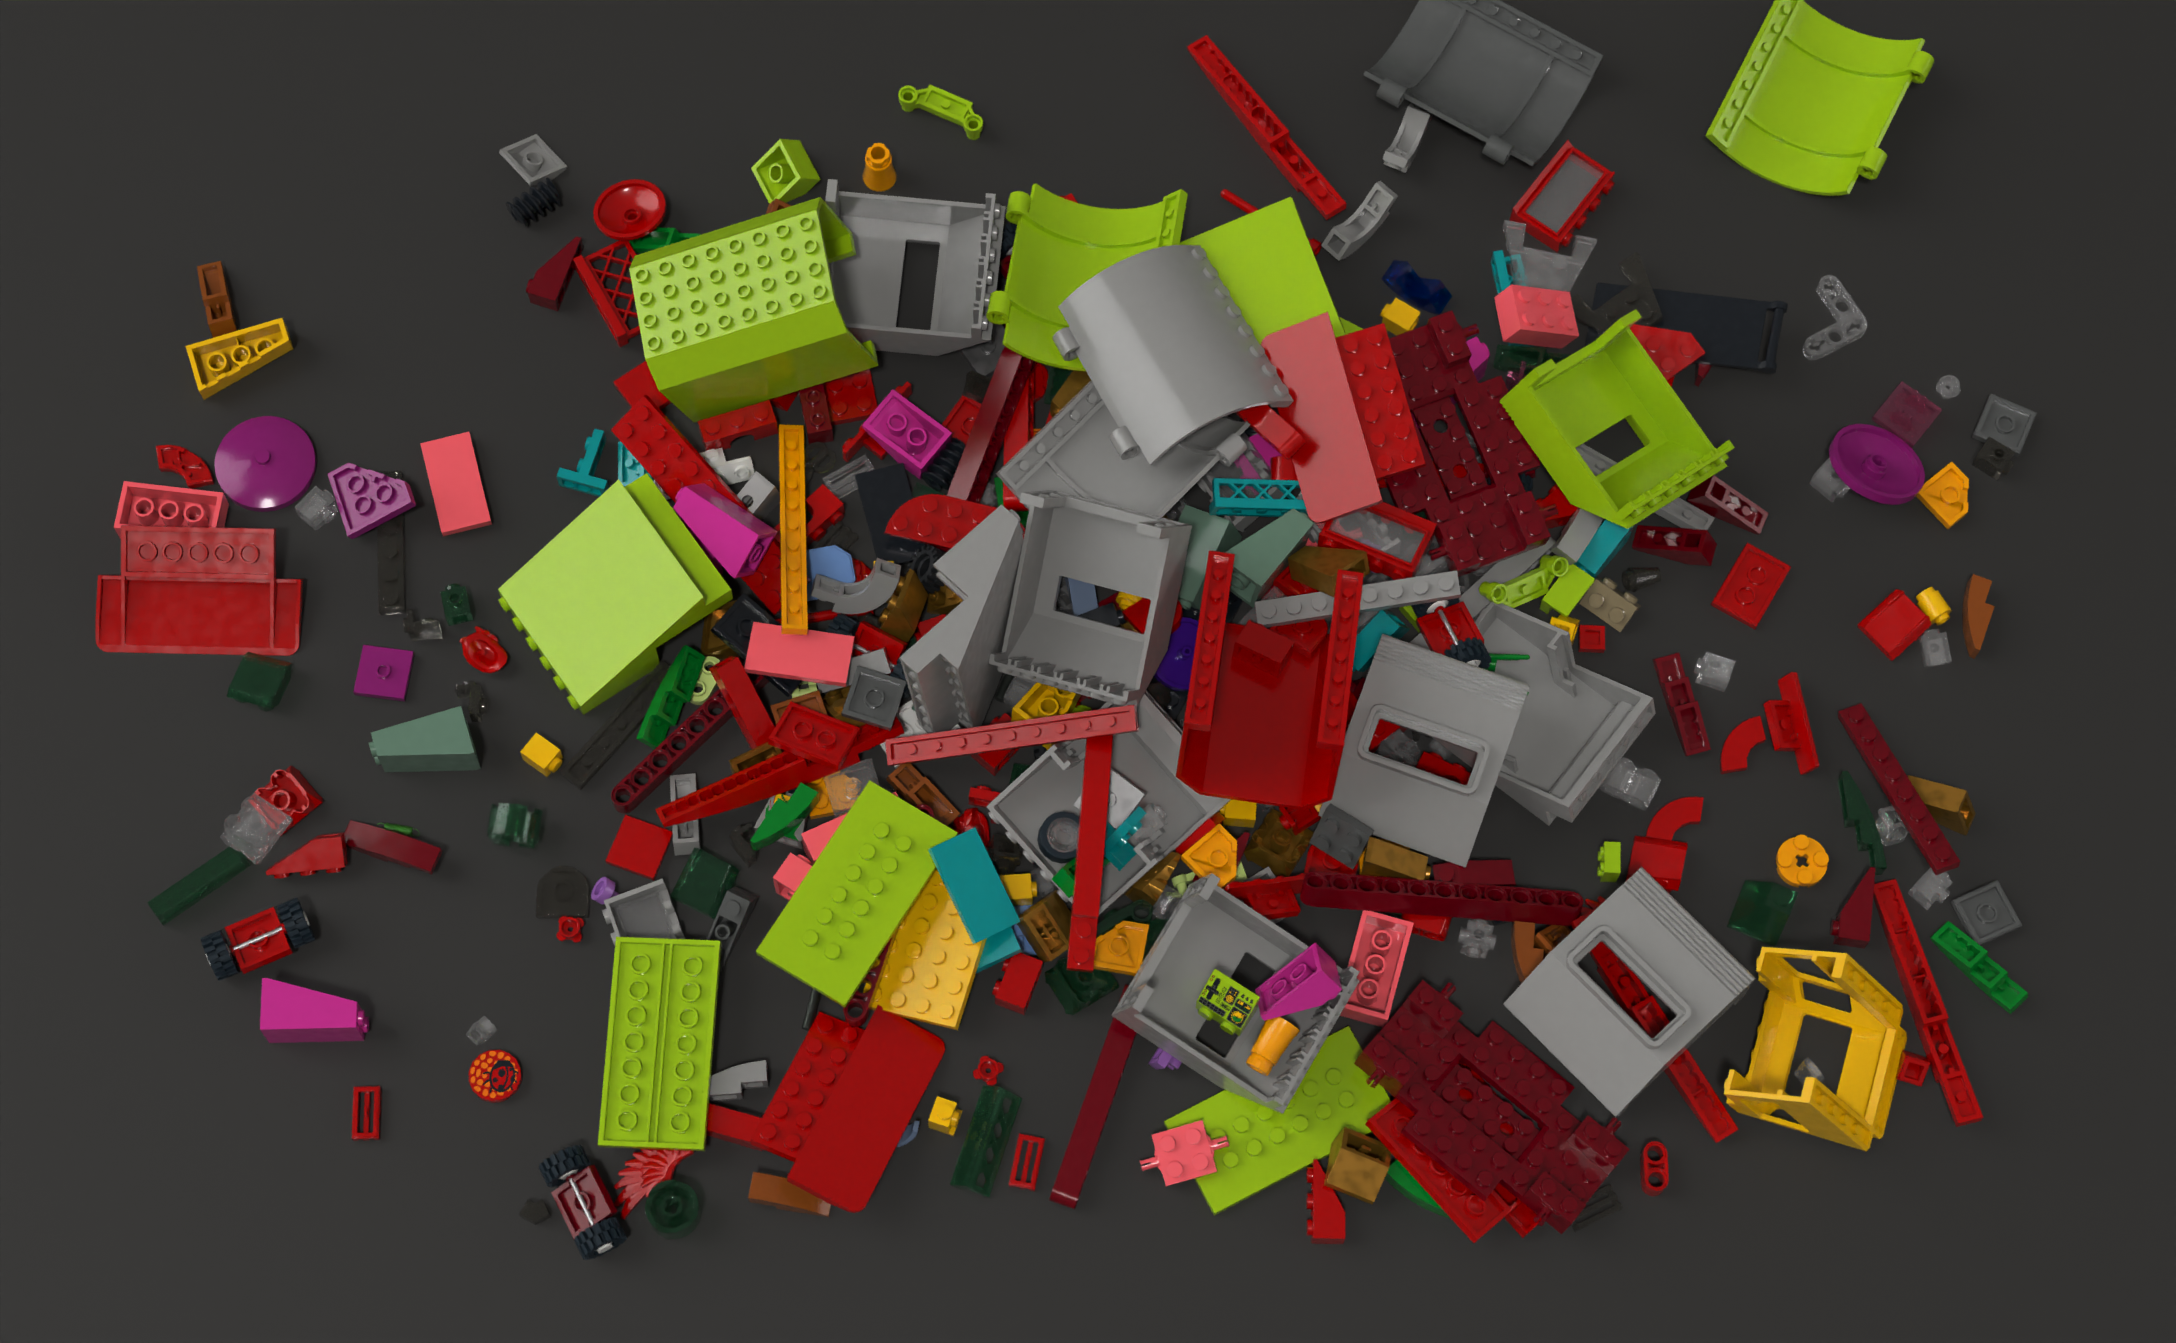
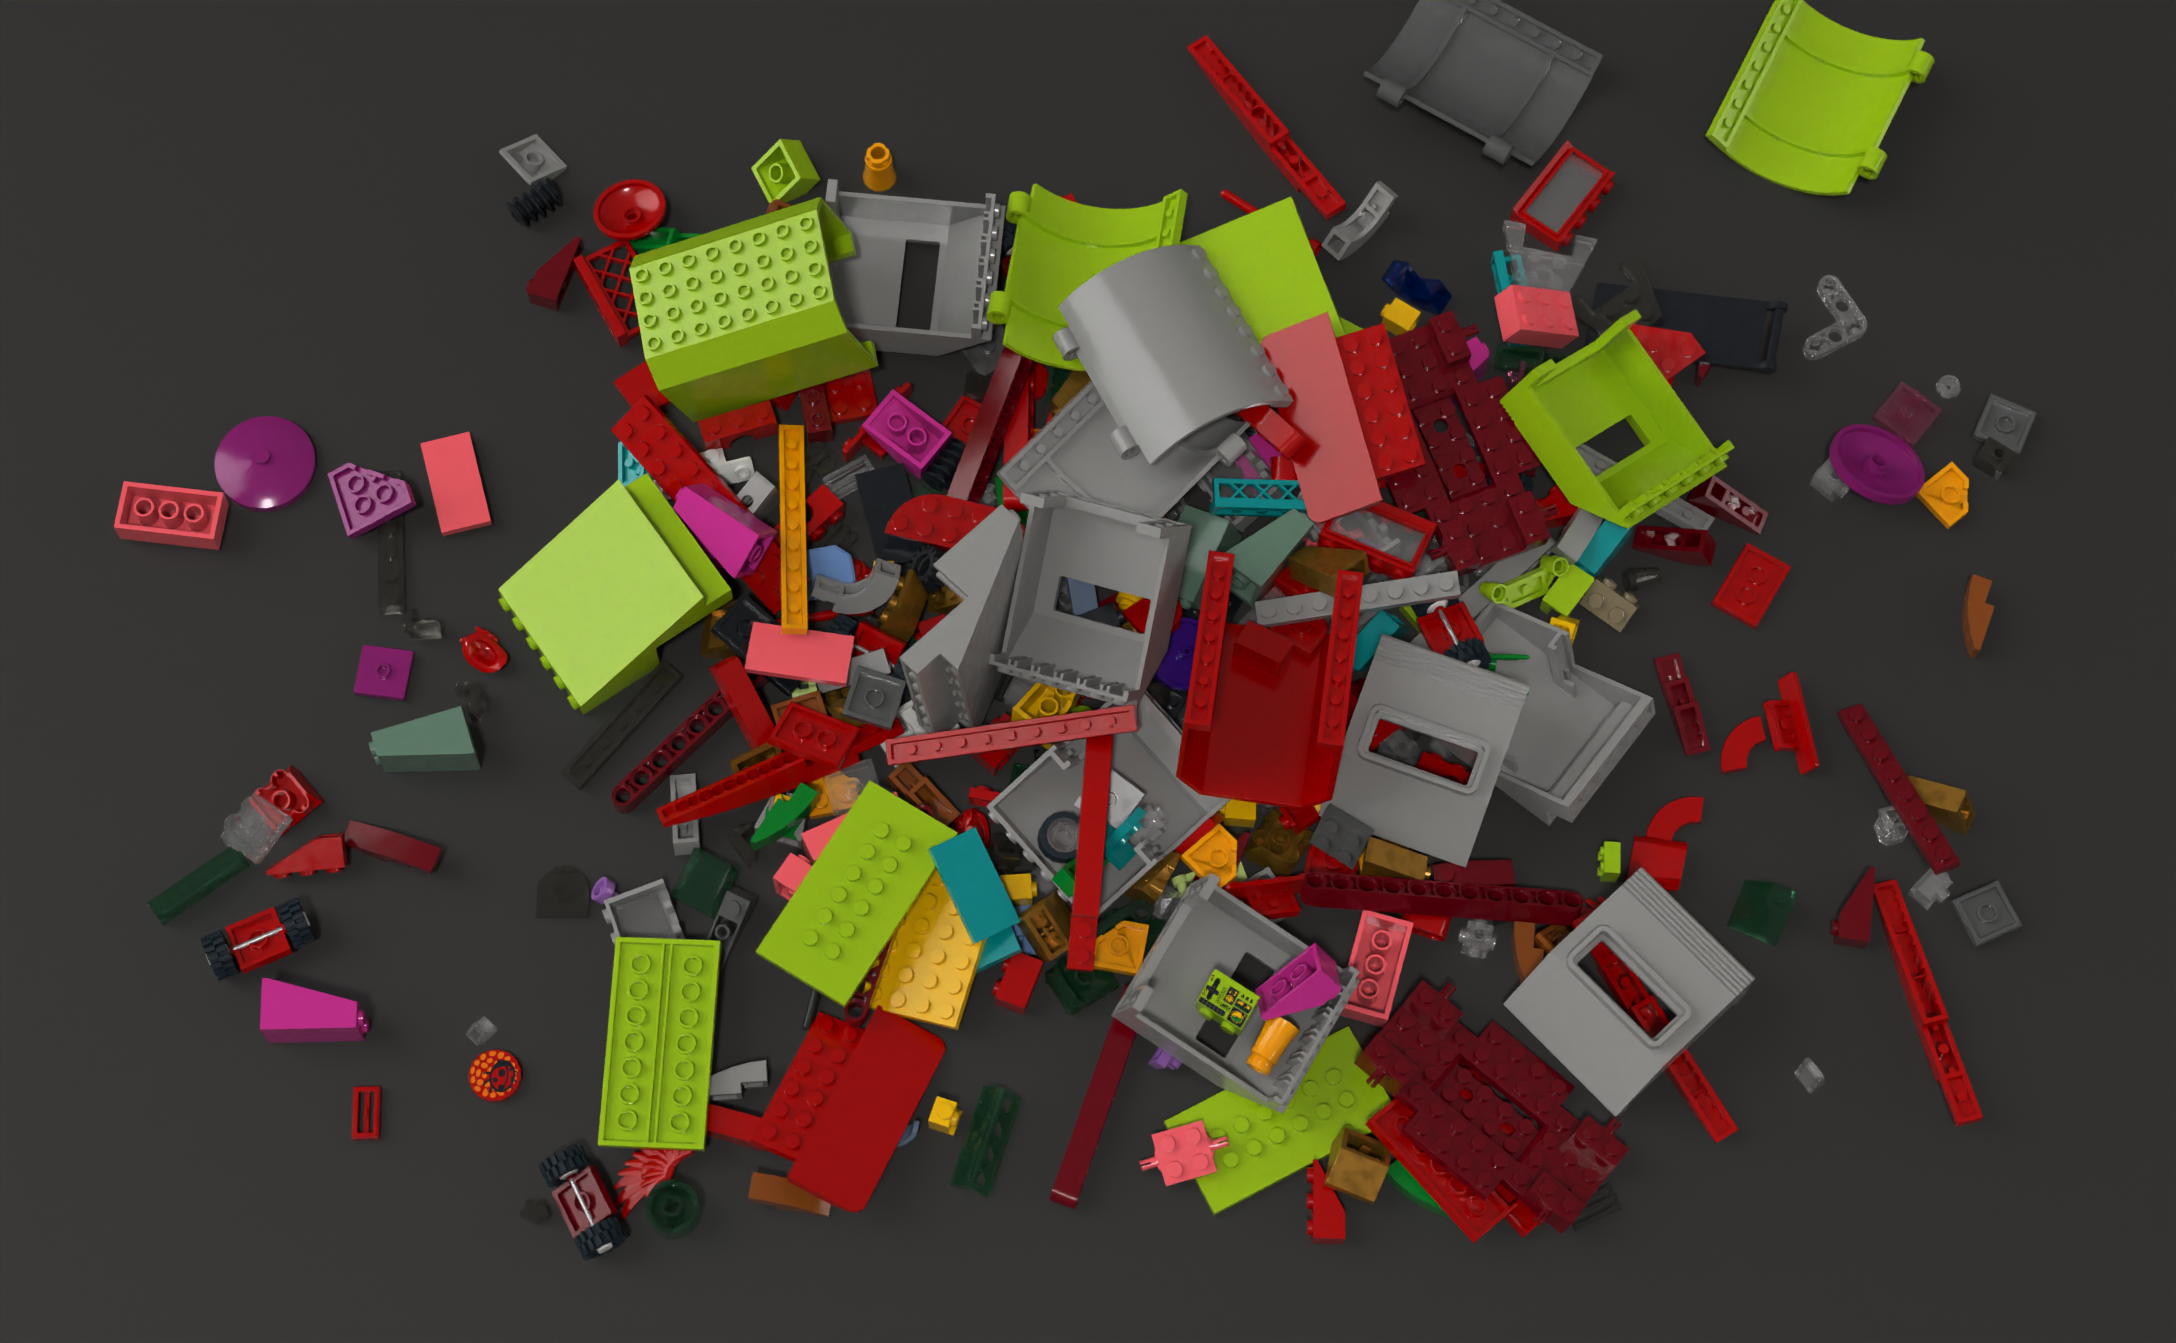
(185, 463): red tile -> none
(198, 594): red slope -> none
(216, 299): dark orange slope -> none
(237, 354): yellow wedge -> none
(260, 681): clear green slope -> none
(317, 508): clear brick -> none
(404, 830): bright green piece -> none
(456, 612): clear green brick -> none
(514, 824): clear green brick -> none
(542, 755): yellow brick -> none
(567, 922): red plate -> none
(584, 478): teal bracket -> none
(639, 847): red tile -> none
(672, 693): green slope -> none
(705, 681): yellowish green plate -> none
(943, 105): lime plate -> none
(987, 1063): red plate -> none
(1022, 1184): red tile -> none
(1408, 138): light grey arch -> none
(1591, 638): red plate -> none
(1631, 784): clear brick -> none
(1654, 1168): red beam -> none
(1714, 671): clear brick -> none
(1803, 847): light orange plate -> none
(1858, 815): clear green slope -> none
(1870, 1064): yellow piece -> none
(1895, 624): red slope -> none
(1912, 1068): red slope -> none
(1933, 605): yellow brick -> none
(1935, 648): clear brick -> none
(1978, 967): green slope -> none

